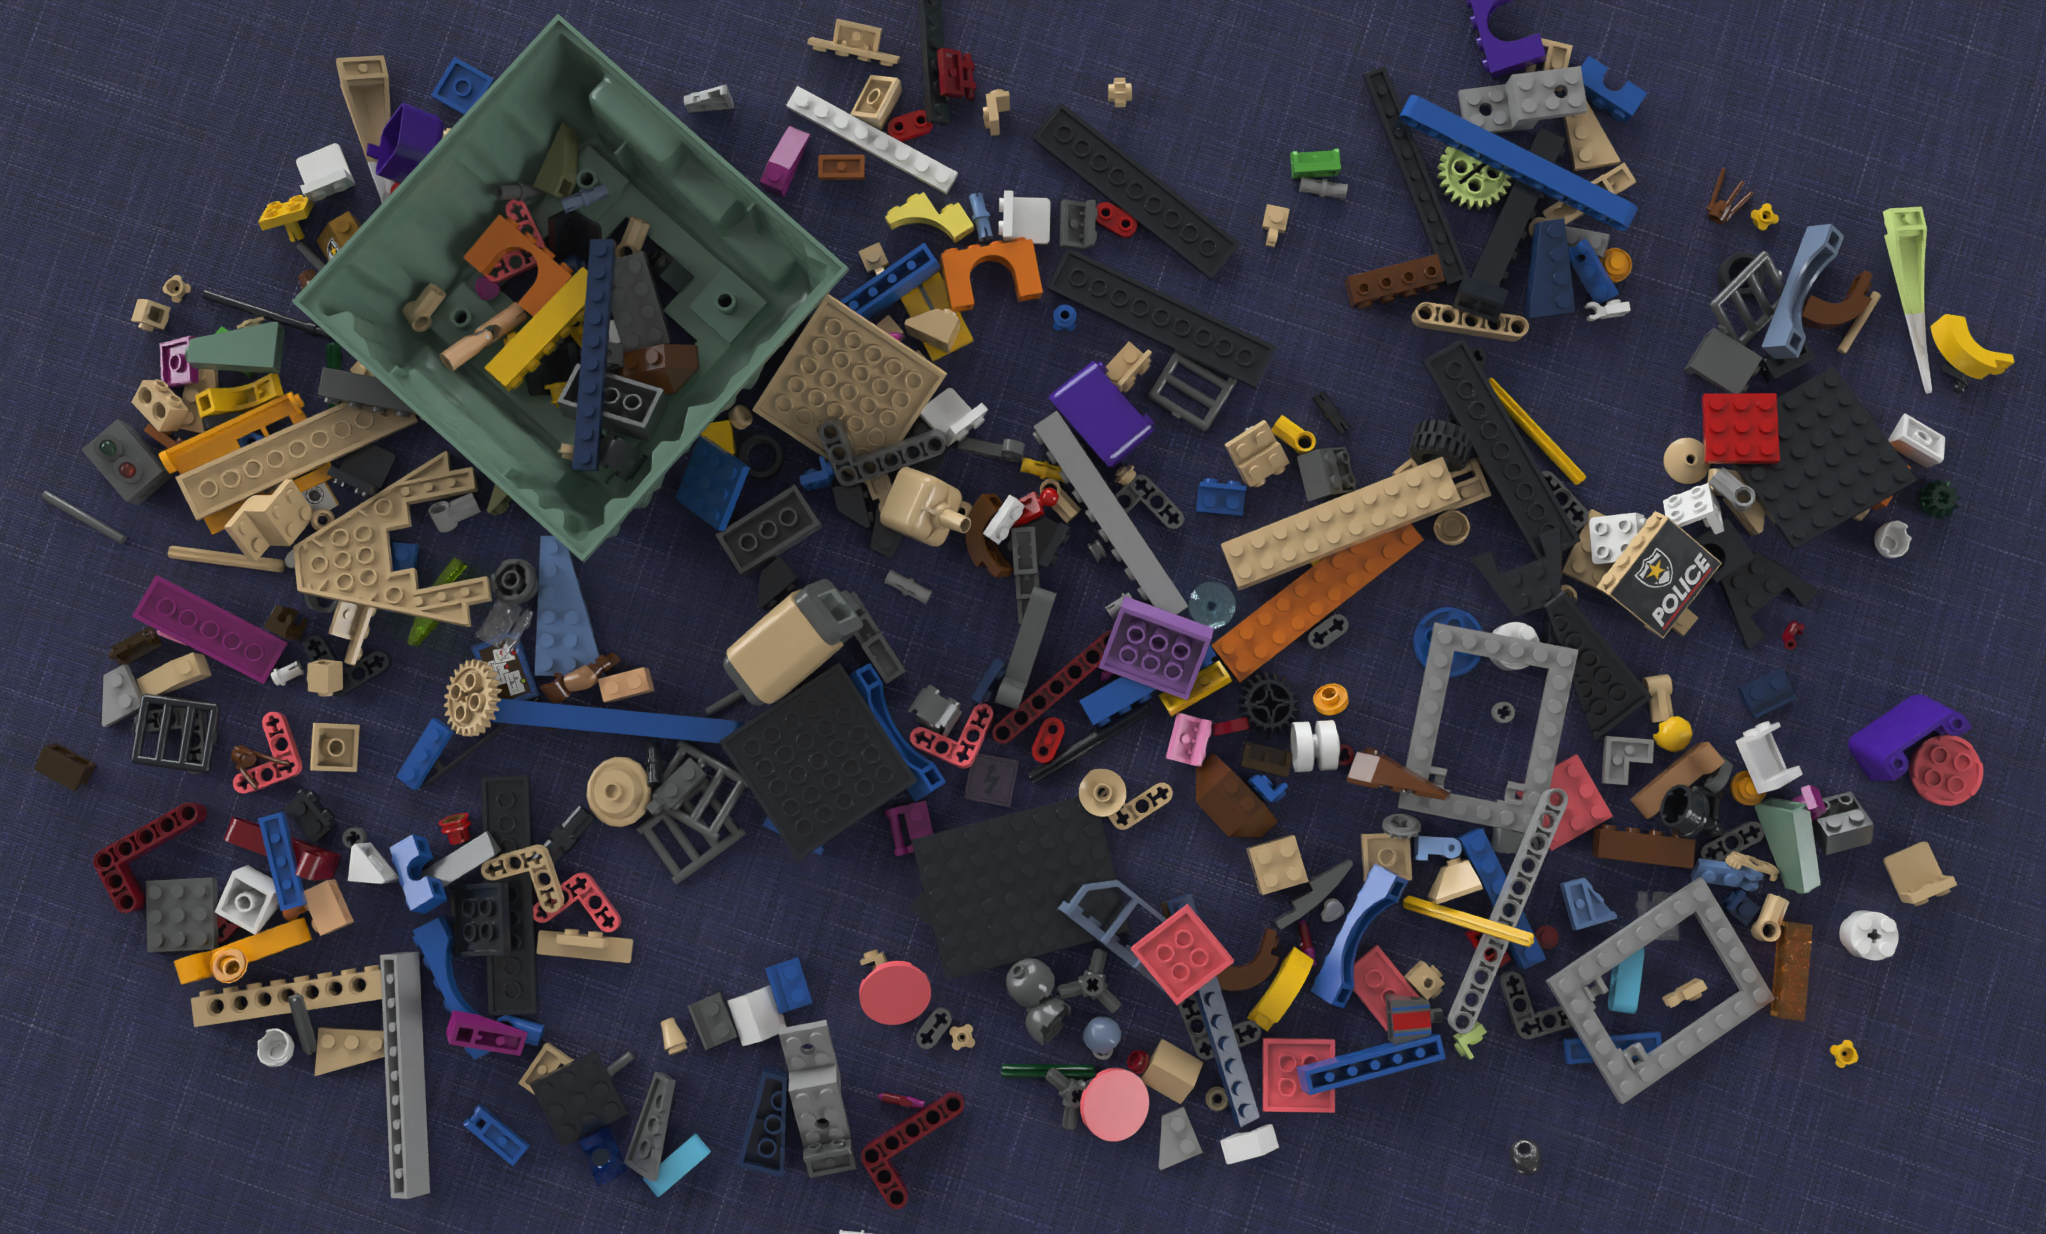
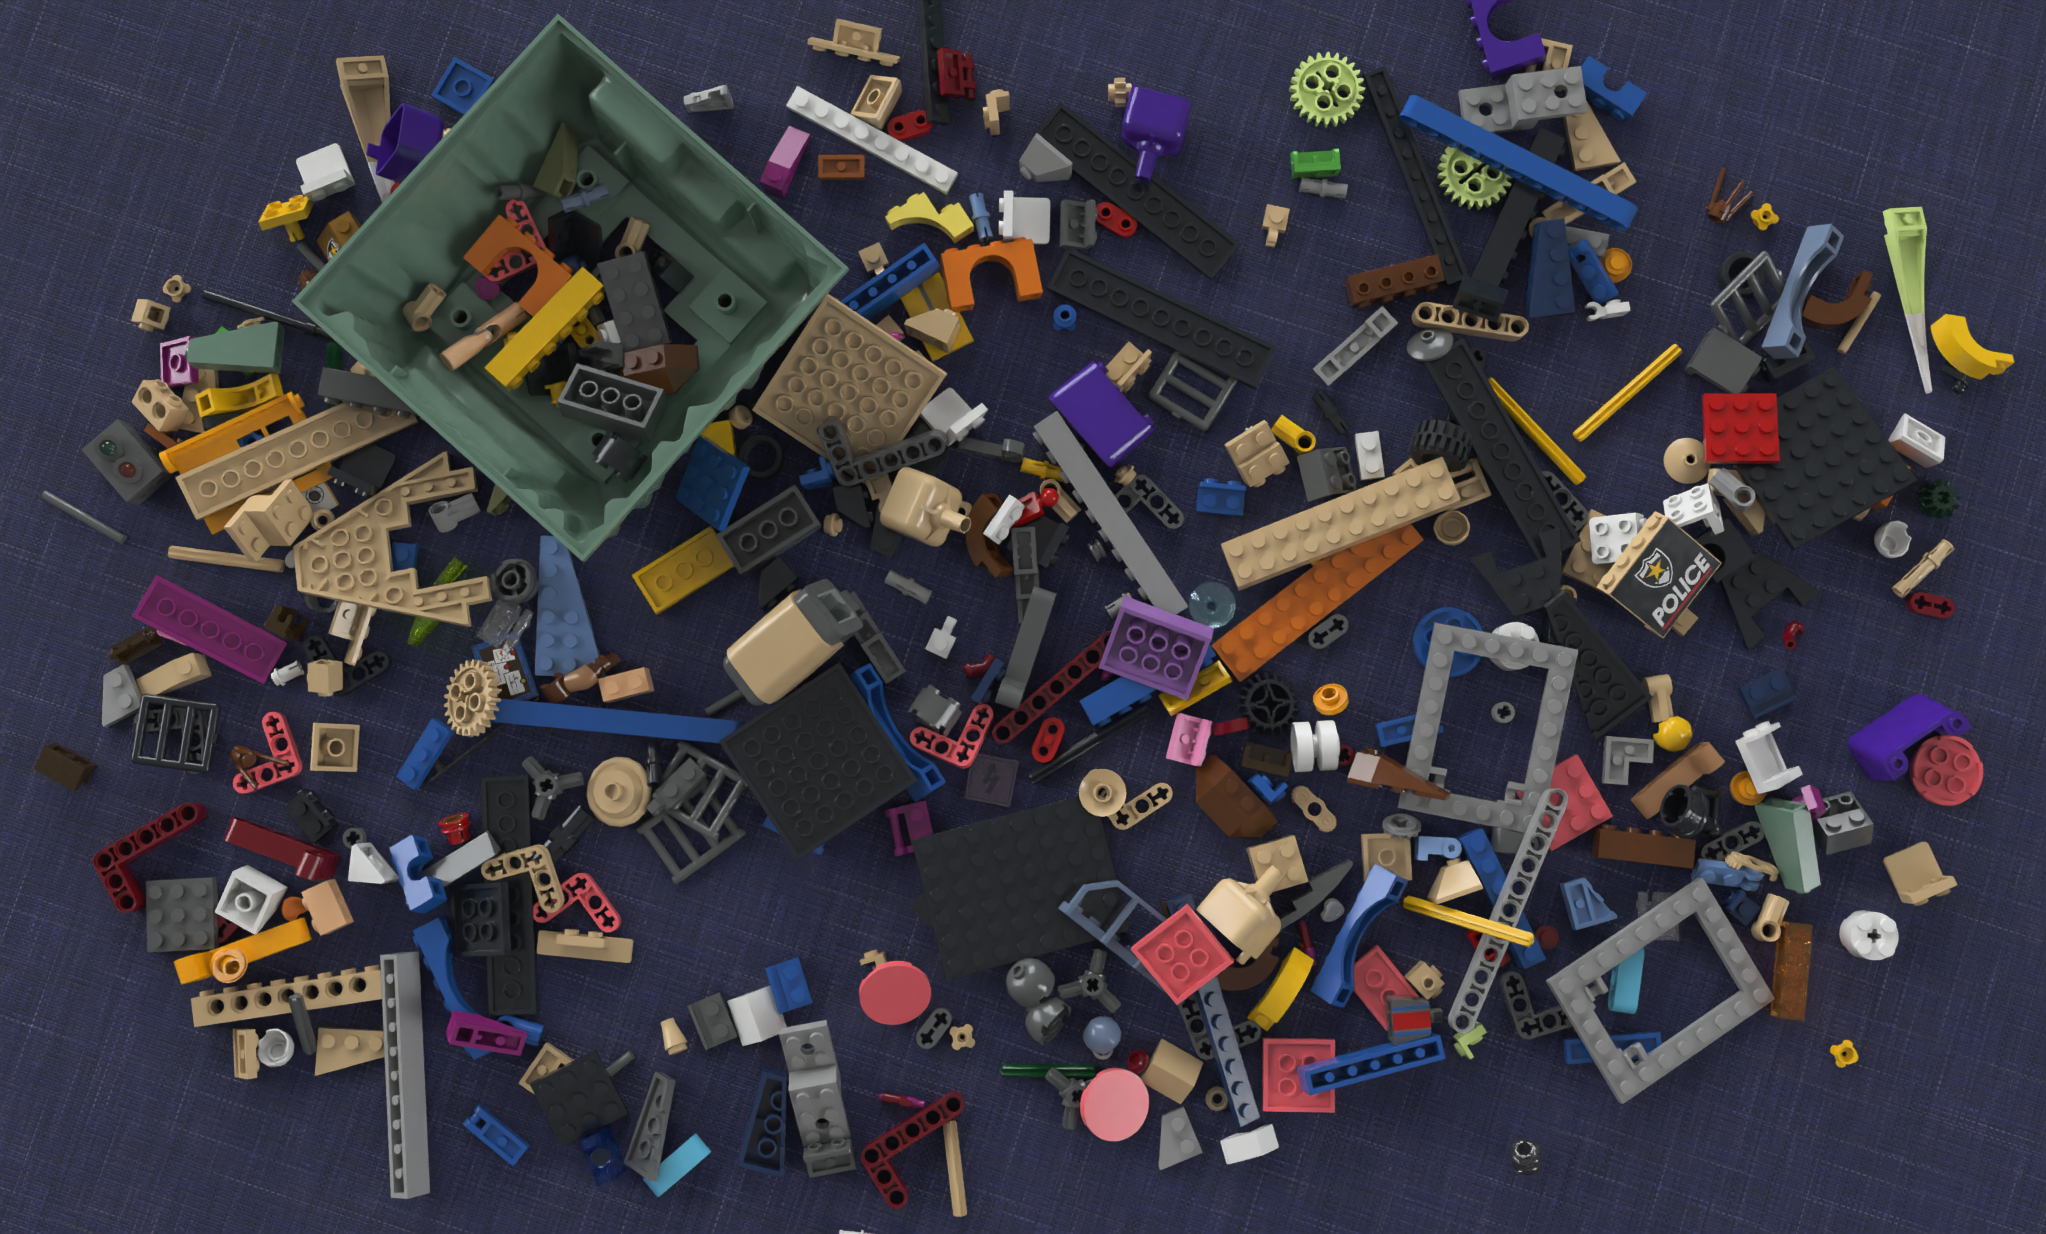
(245, 1060): none -> tan plate
(282, 861): blue plate -> none
(559, 784): none -> dark grey bush
(567, 451): tan plate -> none
(594, 355): dark blue plate -> none
(683, 570): none -> yellow tile
(833, 524): none -> tan plate
(942, 640): none -> white plate
(955, 1168): none -> tan axle
(978, 670): none -> dark red arm
(1044, 162): none -> light grey slope
(1154, 126): none -> dark purple piece
(1244, 912): none -> tan piece
(1303, 797): none -> tan piece
(1345, 81): none -> yellowish green gear
(1355, 346): none -> light grey slope
(1369, 455): none -> white plate
(1397, 730): none -> blue plate
(1430, 344): none -> dark grey dish
(1627, 392): none -> yellow axle
(1690, 990): tan plate -> none
(1718, 778): dark grey beam -> none
(1929, 562): none -> tan pin
(1929, 610): none -> dark red beam

